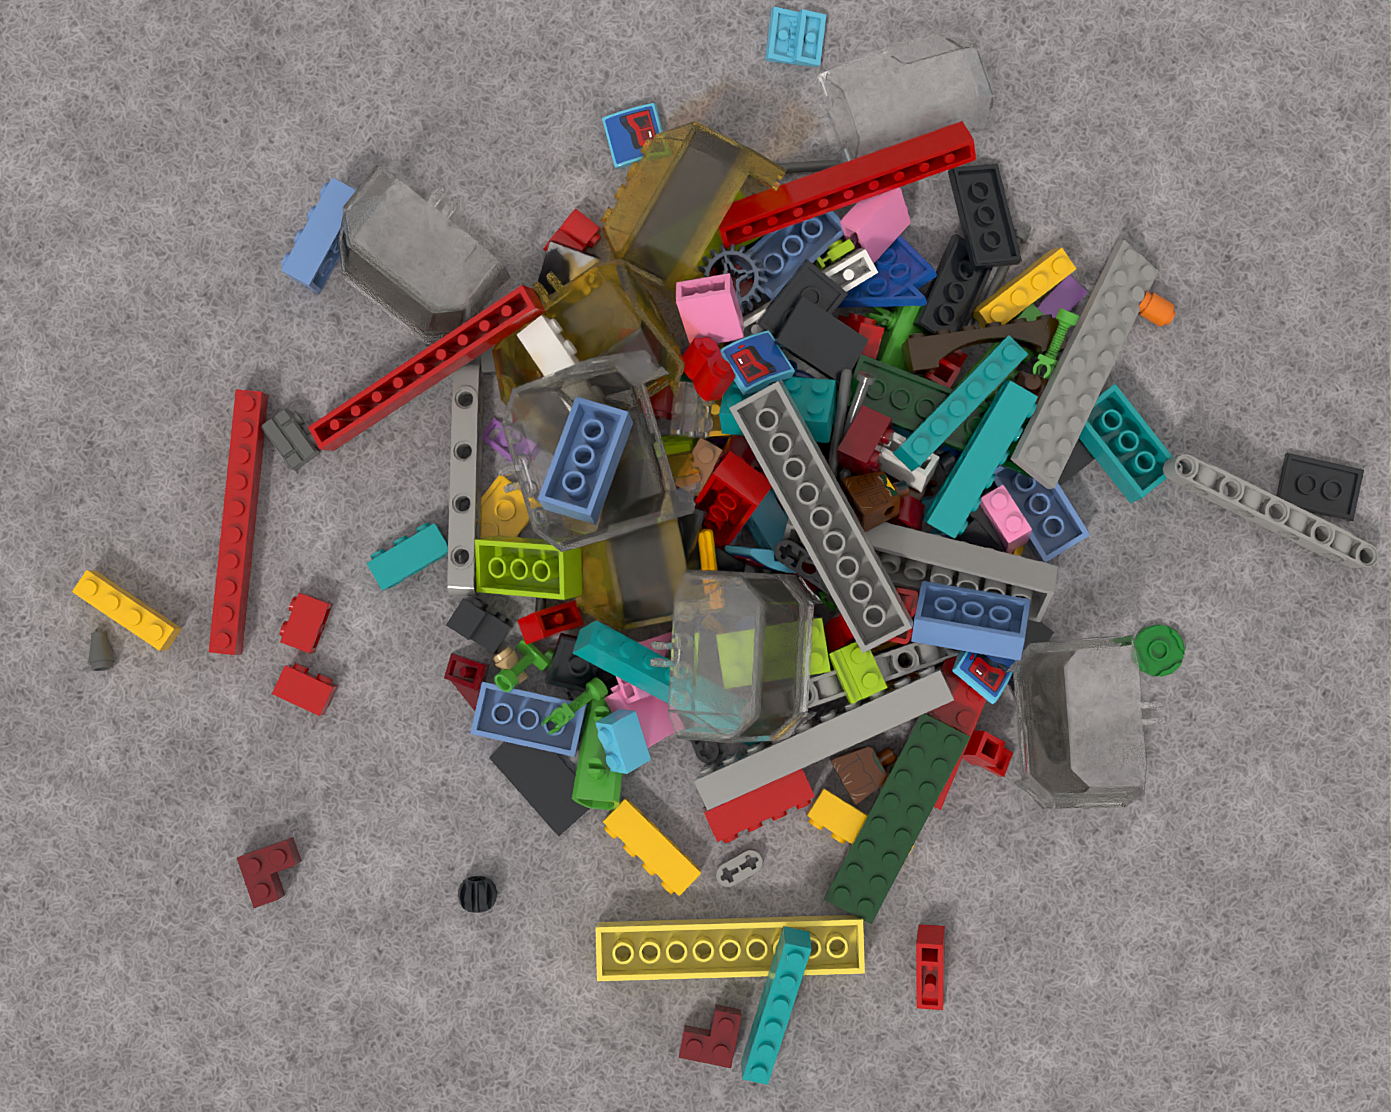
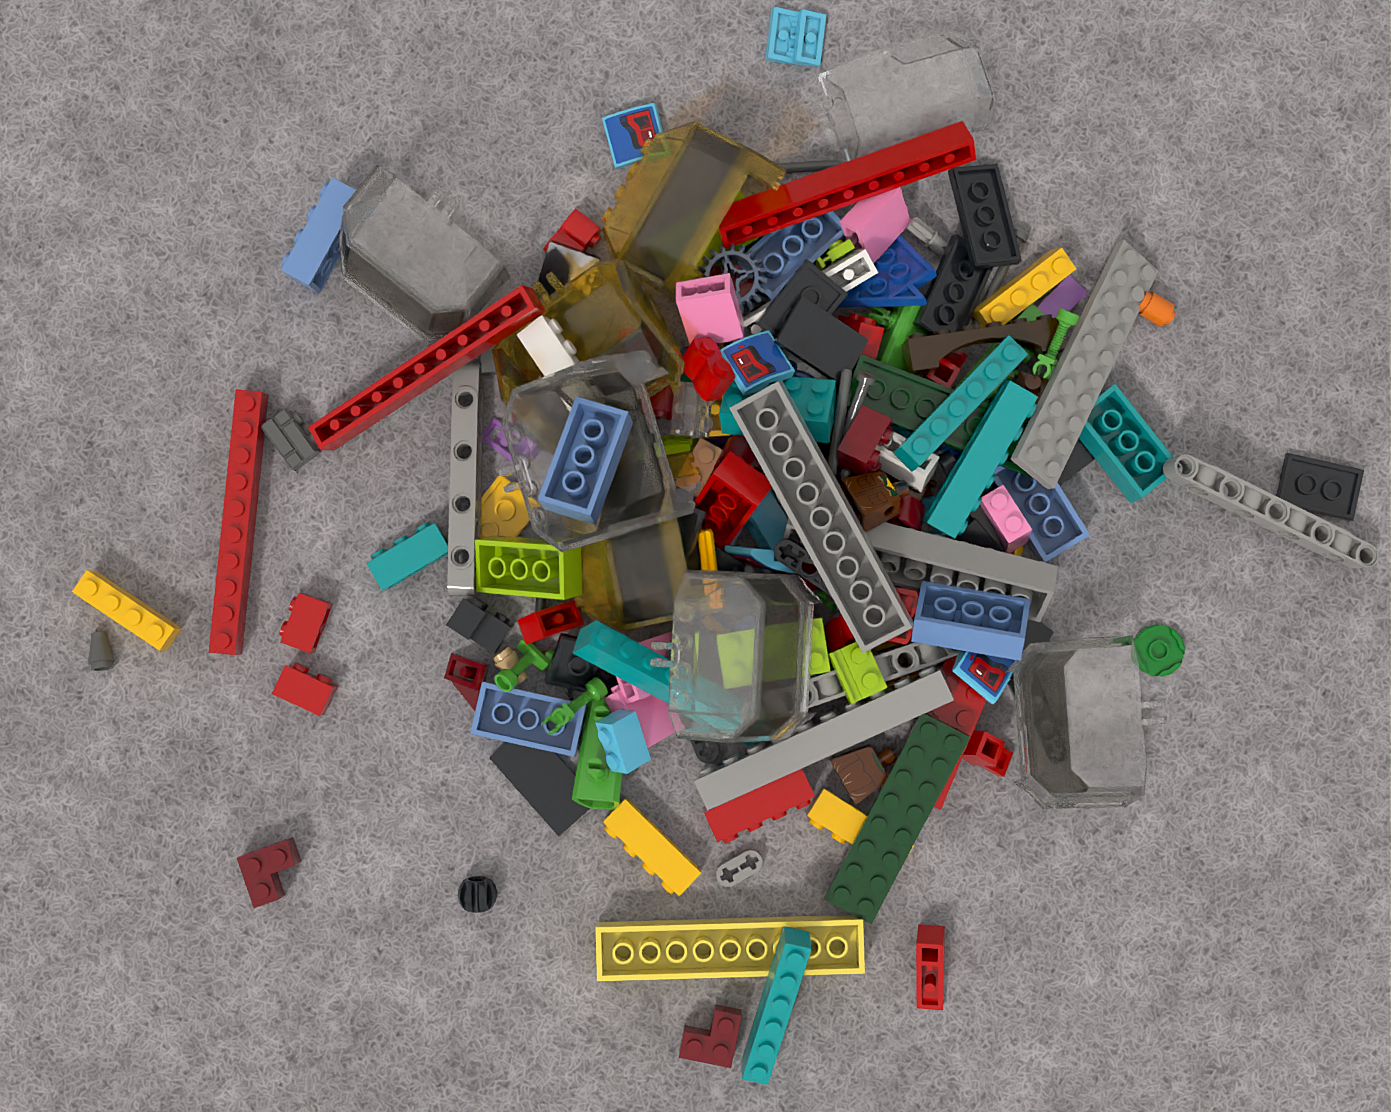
(928, 236): none -> light grey axle

